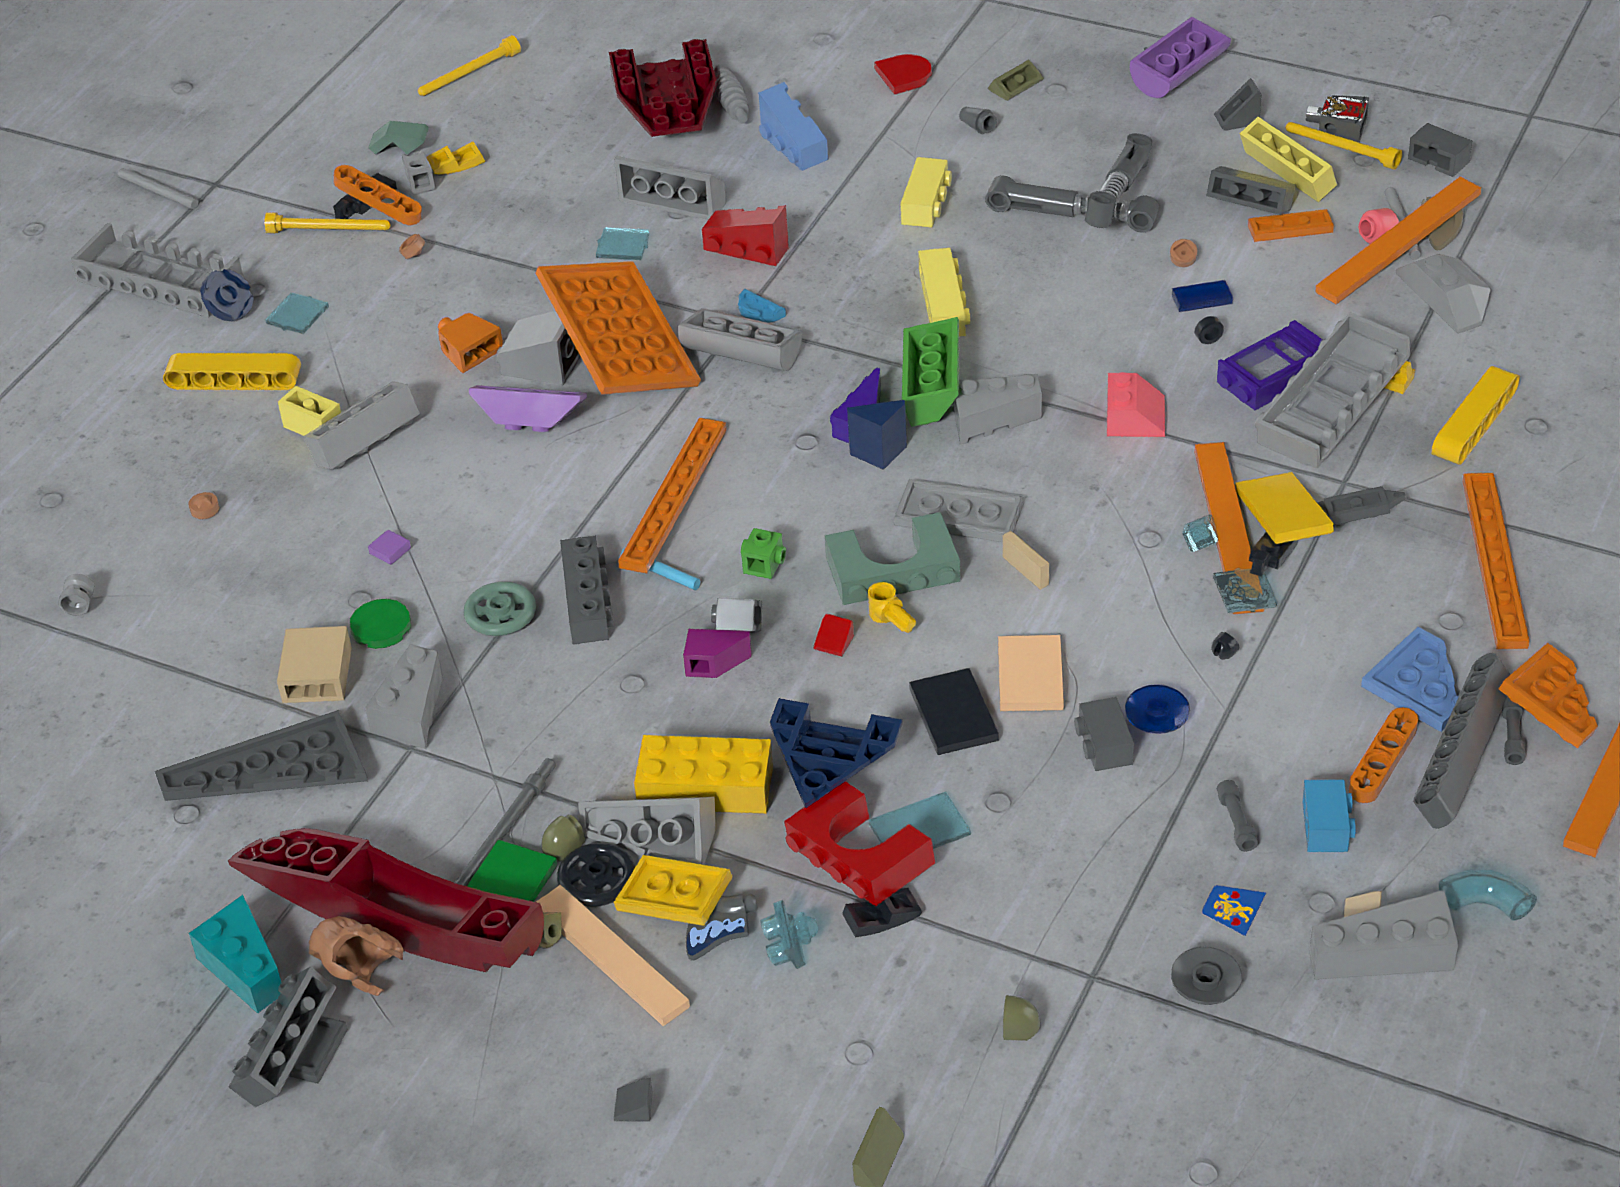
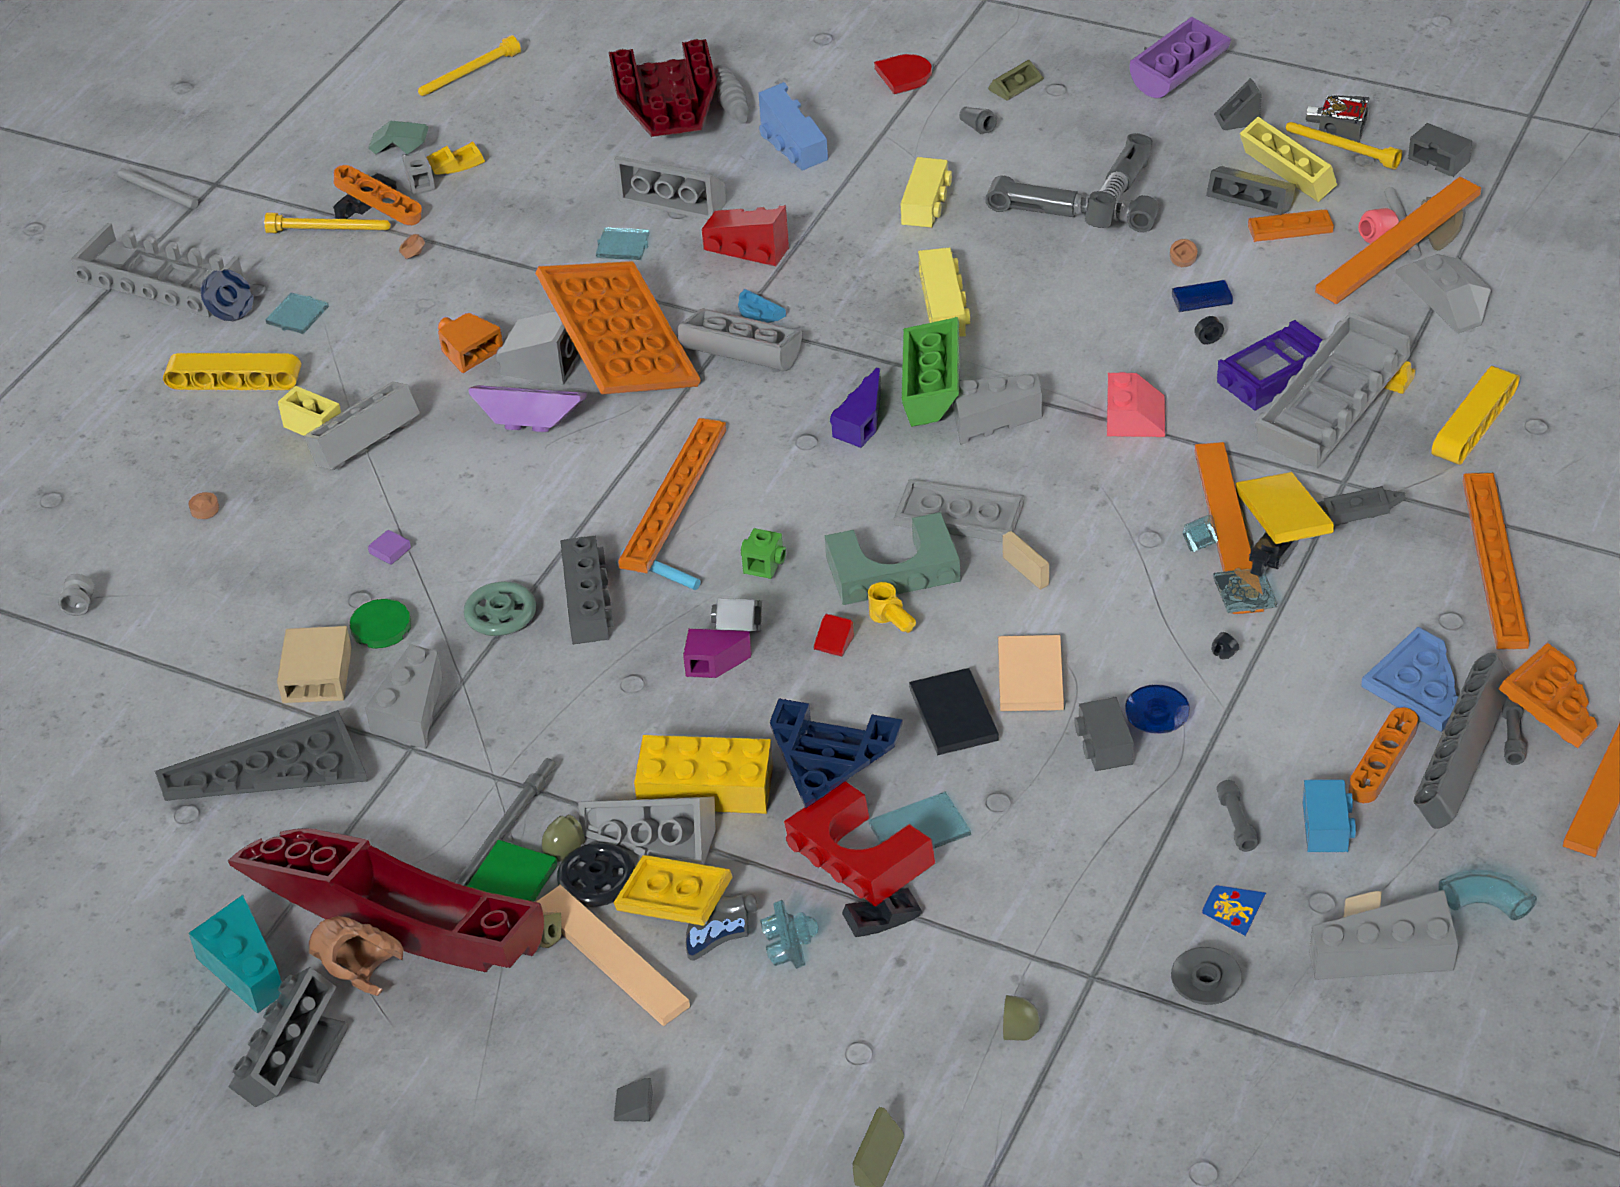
(877, 432): dark blue slope -> none

